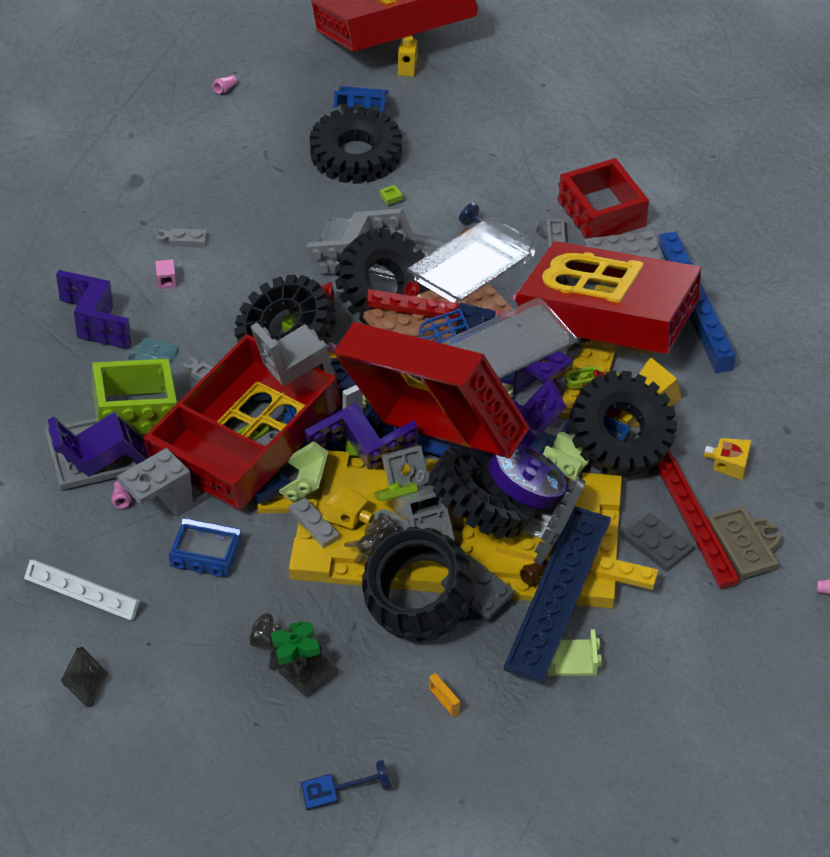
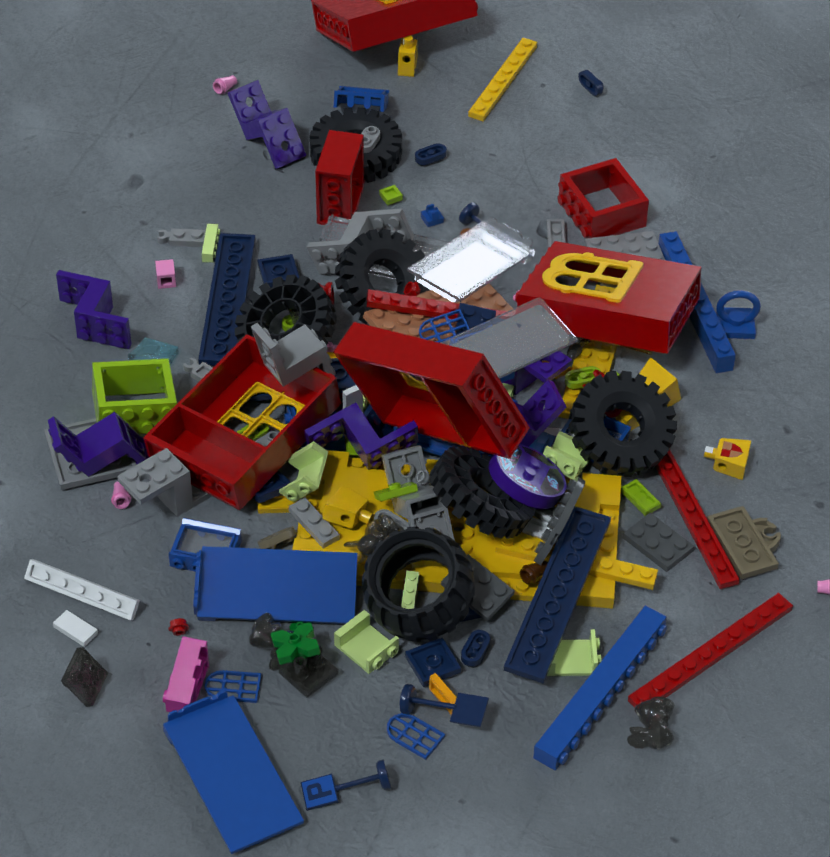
(75, 628): none -> white tile
(178, 626): none -> red plate
(187, 674): none -> dark pink wedge
(210, 243): none -> yellowish green piece
(226, 295): none -> dark blue plate
(231, 771): none -> blue piece
(241, 682): none -> blue window
(271, 125): none -> dark purple bracket
(275, 581): none -> blue piece
(276, 267): none -> dark blue plate
(284, 536): none -> dark tan plate
(339, 176): none -> red window
(364, 643): none -> yellowish green panel
(371, 137): none -> light grey plate
(410, 589): none -> yellowish green piece
(410, 725): none -> blue window
(430, 154): none -> dark blue plate
(431, 659): none -> dark blue plate
(432, 216): none -> blue tile
(466, 710): none -> dark blue piece
(474, 649): none -> dark blue plate
(502, 79): none -> yellow plate
(590, 82): none -> dark blue plate
(599, 688): none -> blue brick
(640, 497): none -> lime plate
(654, 716): none -> clear smoke animal
(713, 650): none -> red plate
(738, 322): none -> blue tile

